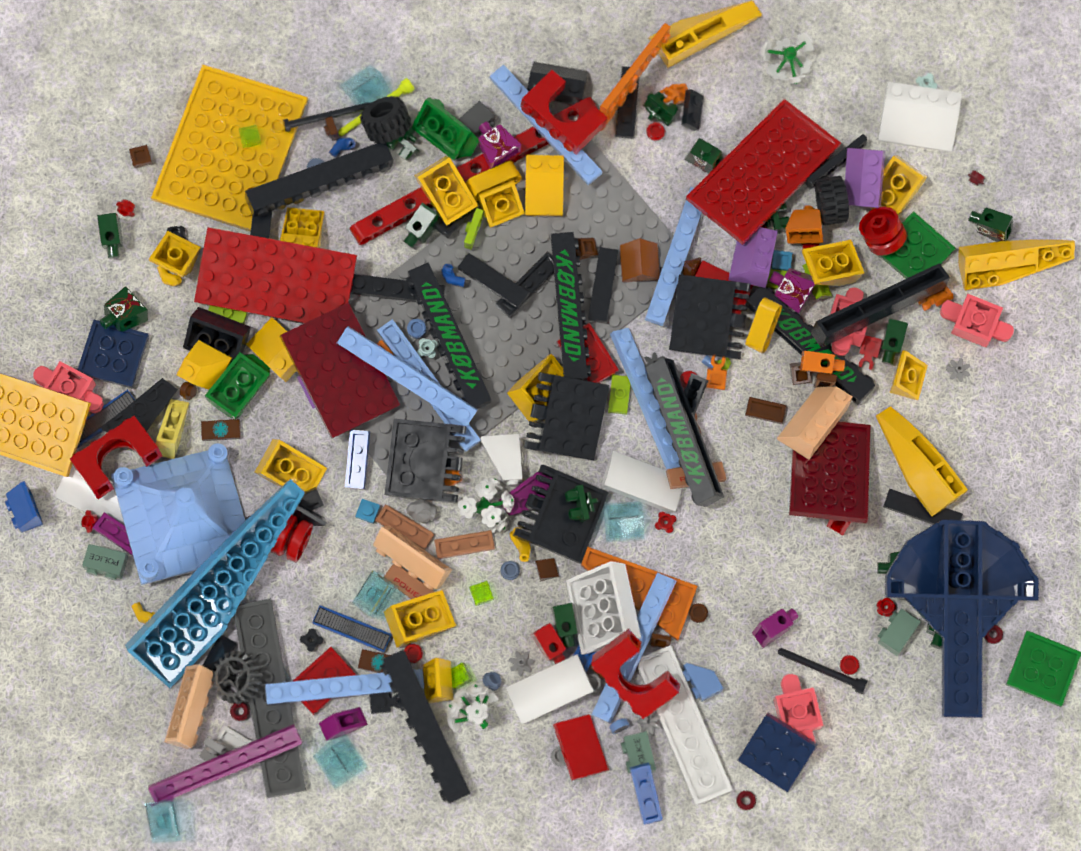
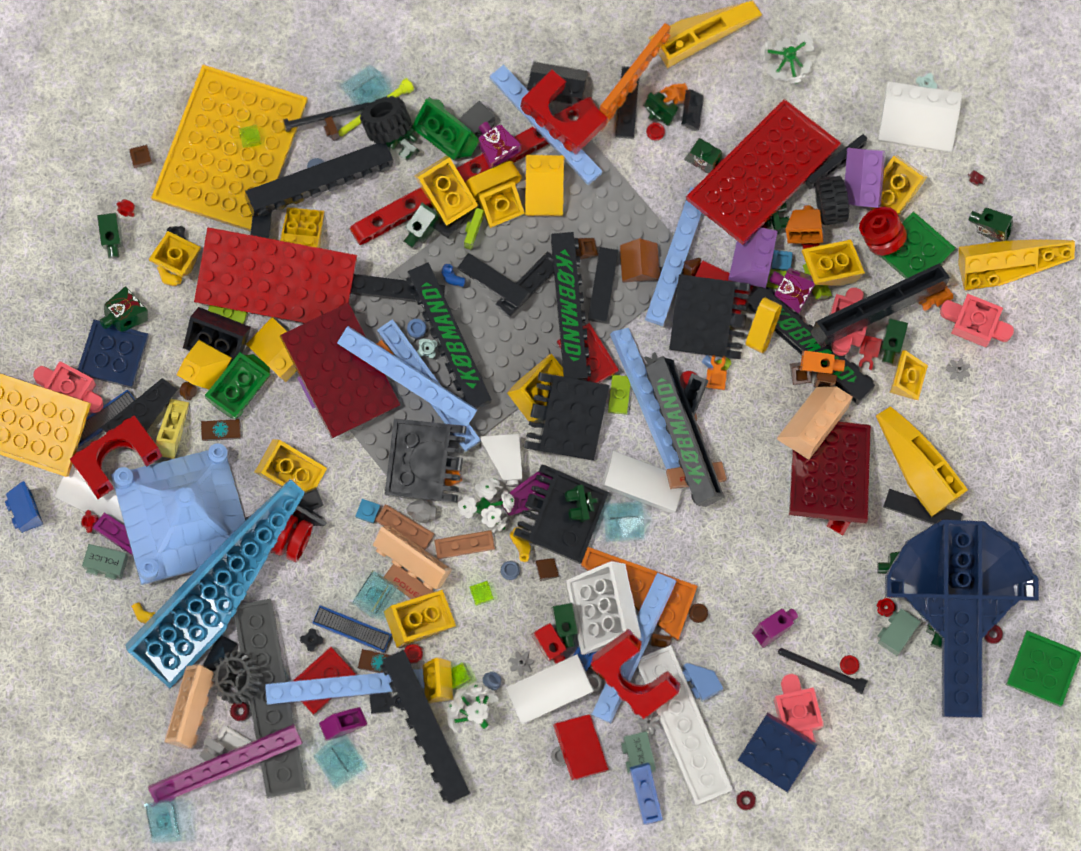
(342, 144): blue arm -> none
(357, 459): plate -> none
(619, 725): medium blue tile -> none
(671, 519): red plate -> none
(765, 410): reddish brown tile -> none

